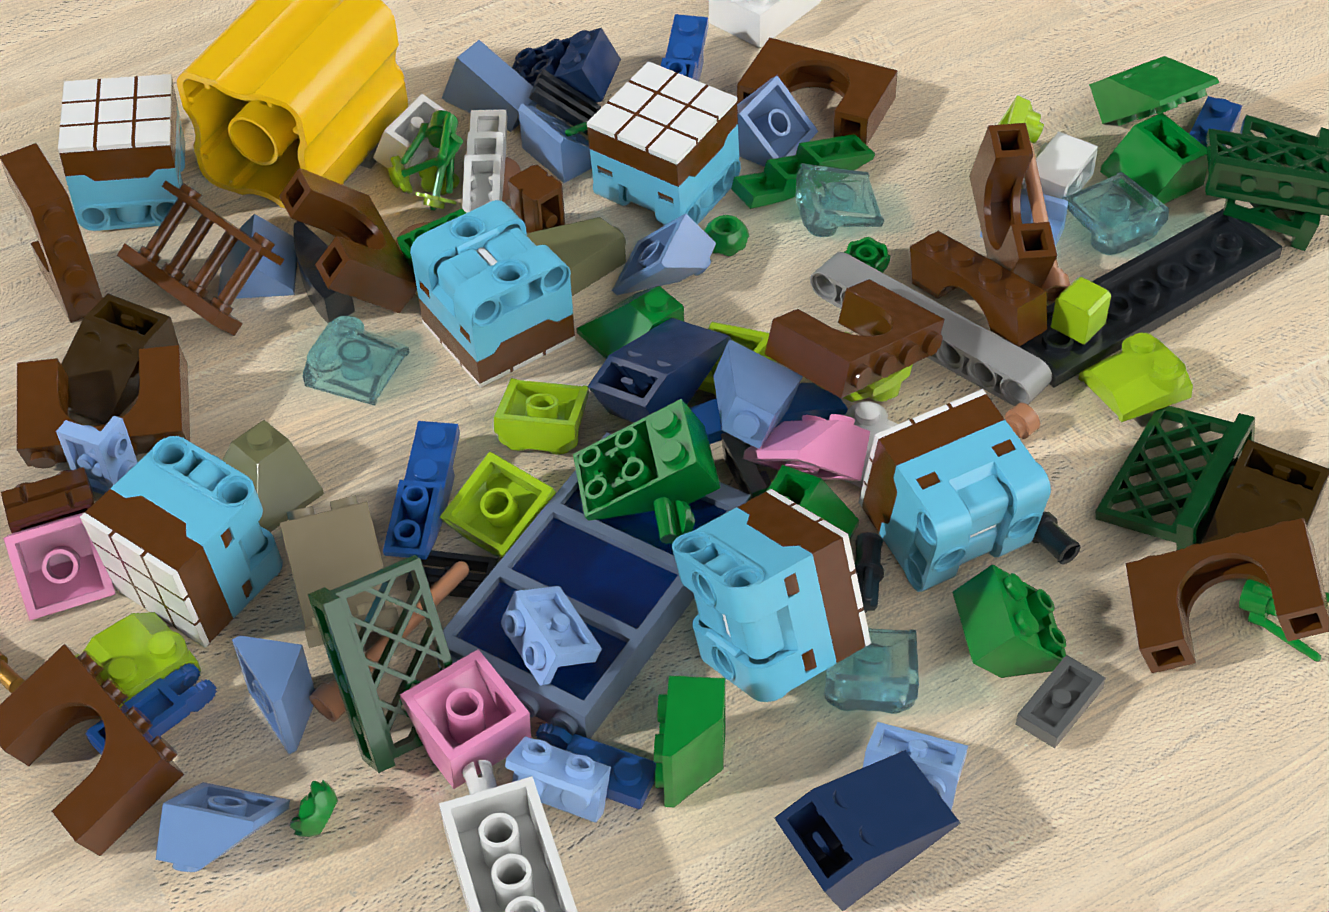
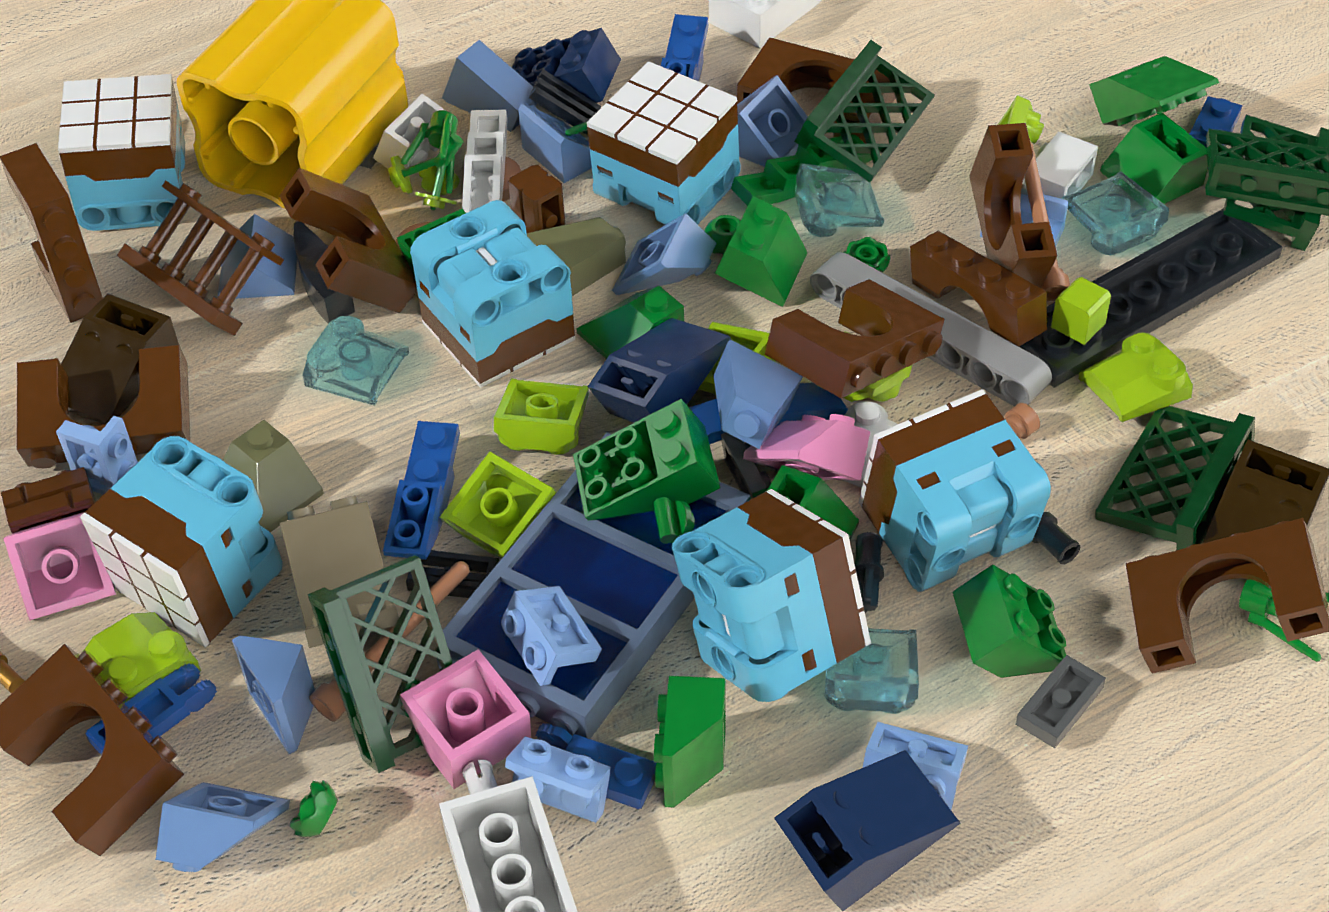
(764, 253): none -> green slope
(839, 100): none -> dark green fence

